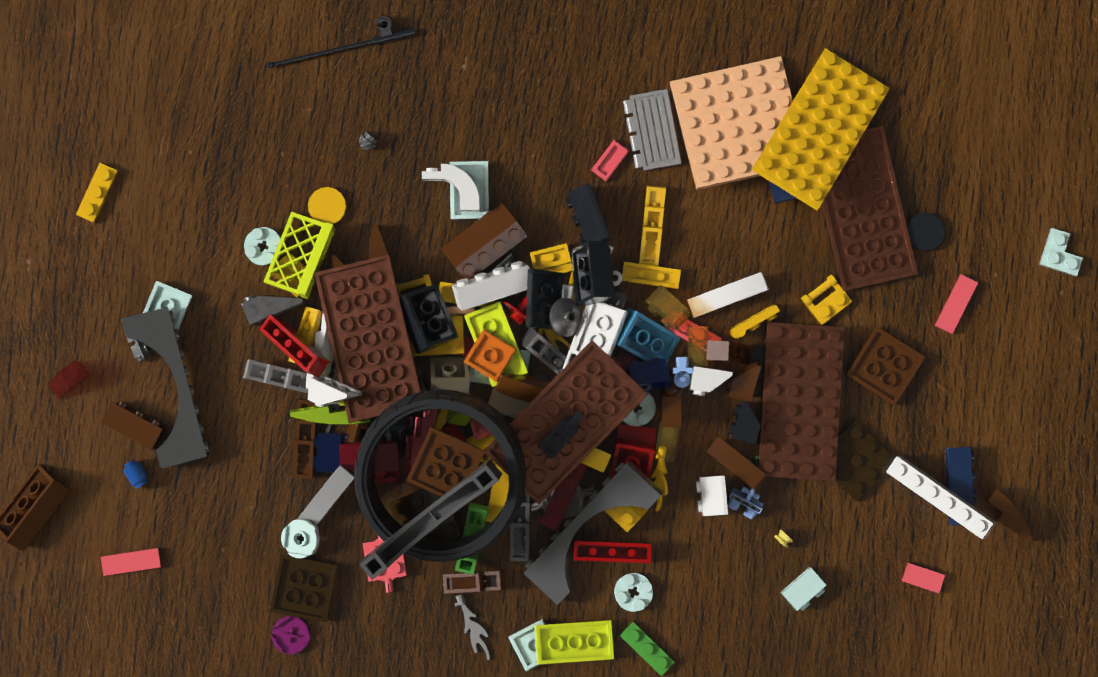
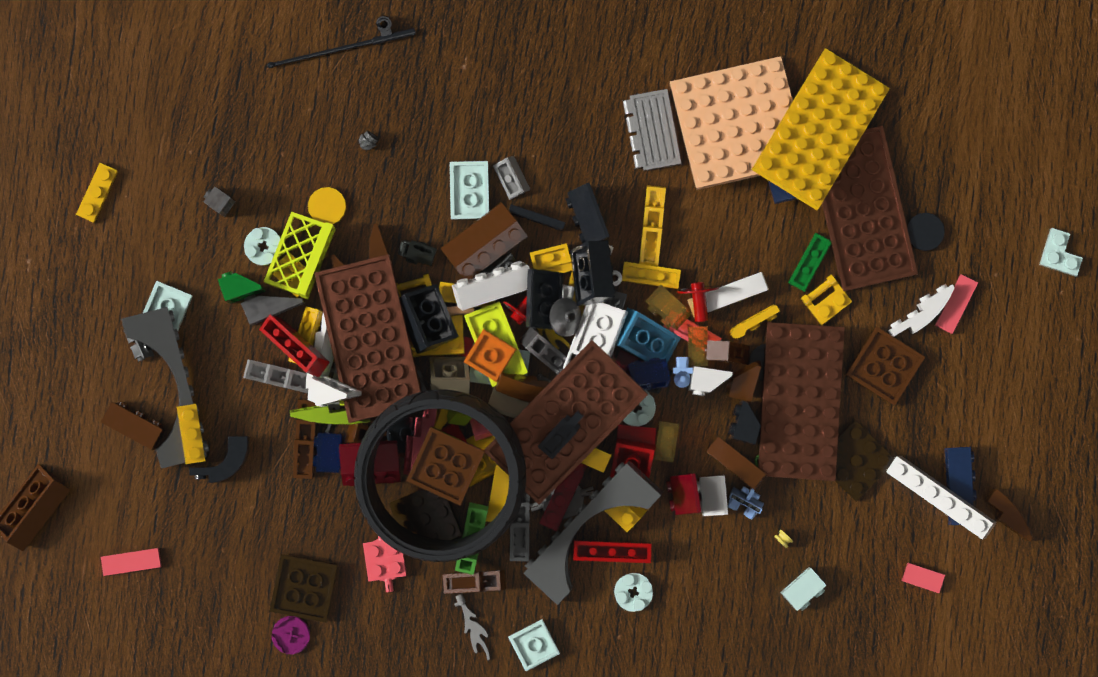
(68, 379): clear red slope -> none
(136, 473): blue brick -> none
(190, 433): none -> yellow plate
(218, 201): none -> flat silver slope
(236, 287): none -> green slope
(236, 457): none -> black arch
(310, 534): light aqua plate -> none
(327, 495): light grey slope -> none
(417, 252): none -> pearl dark grey piece
(431, 517): dark grey arch -> none
(468, 191): white arch -> none
(511, 177): none -> light grey slope
(536, 217): none -> black tile
(574, 642): neon yellow plate -> none
(610, 160): coral tile -> none
(647, 648): bright green plate -> none
(659, 474): yellow piece -> none
(671, 407): reddish brown slope -> none
(684, 494): none -> dark red slope
(699, 299): none -> red piece
(809, 262): none -> green tile
(929, 309): none -> white slope

